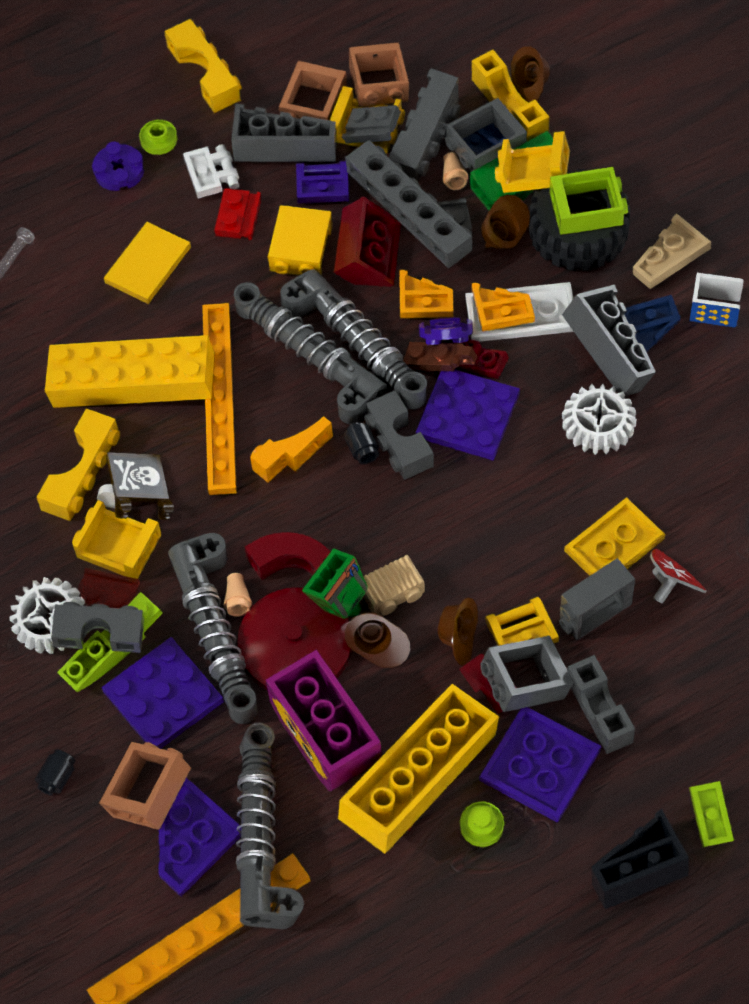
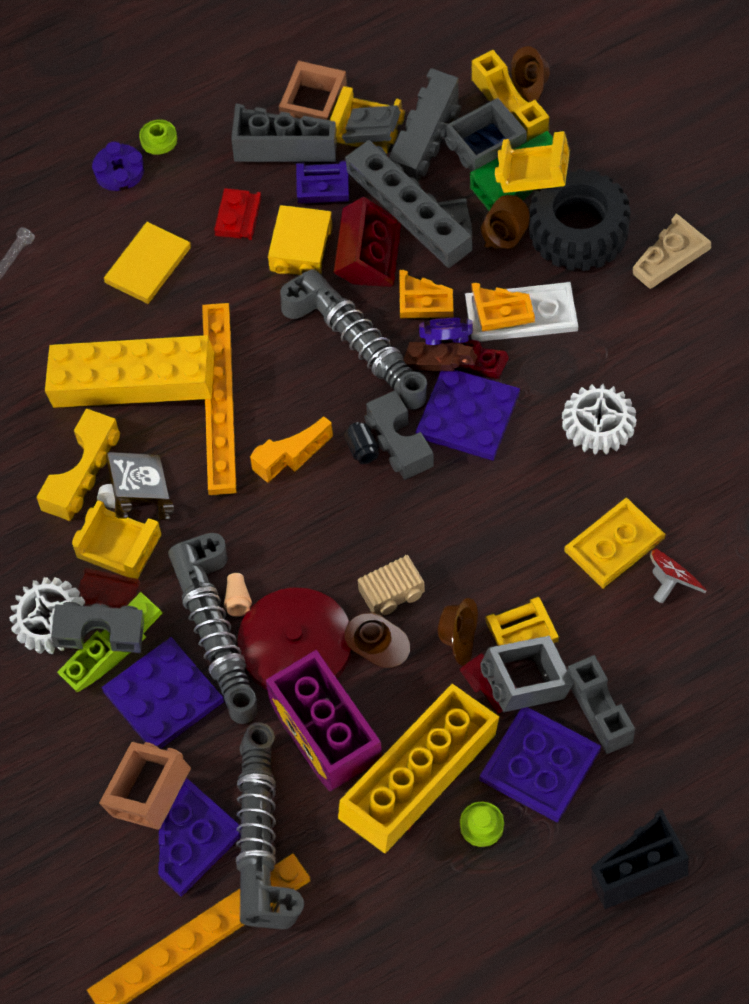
(55, 772): black brick -> none
(190, 46): yellow arch -> none
(203, 172): white plate -> none
(285, 551): dark red arch -> none
(333, 362): dark grey piece -> none
(338, 585): green torso -> none
(388, 57): nougat window -> none
(454, 173): light nougat cone -> none
(586, 182): lime window -> none
(596, 599): dark grey window -> none
(610, 339): dark grey wedge -> none
(653, 320): dark blue wing -> none
(711, 814): lime plate -> none
(718, 288): piece -> none

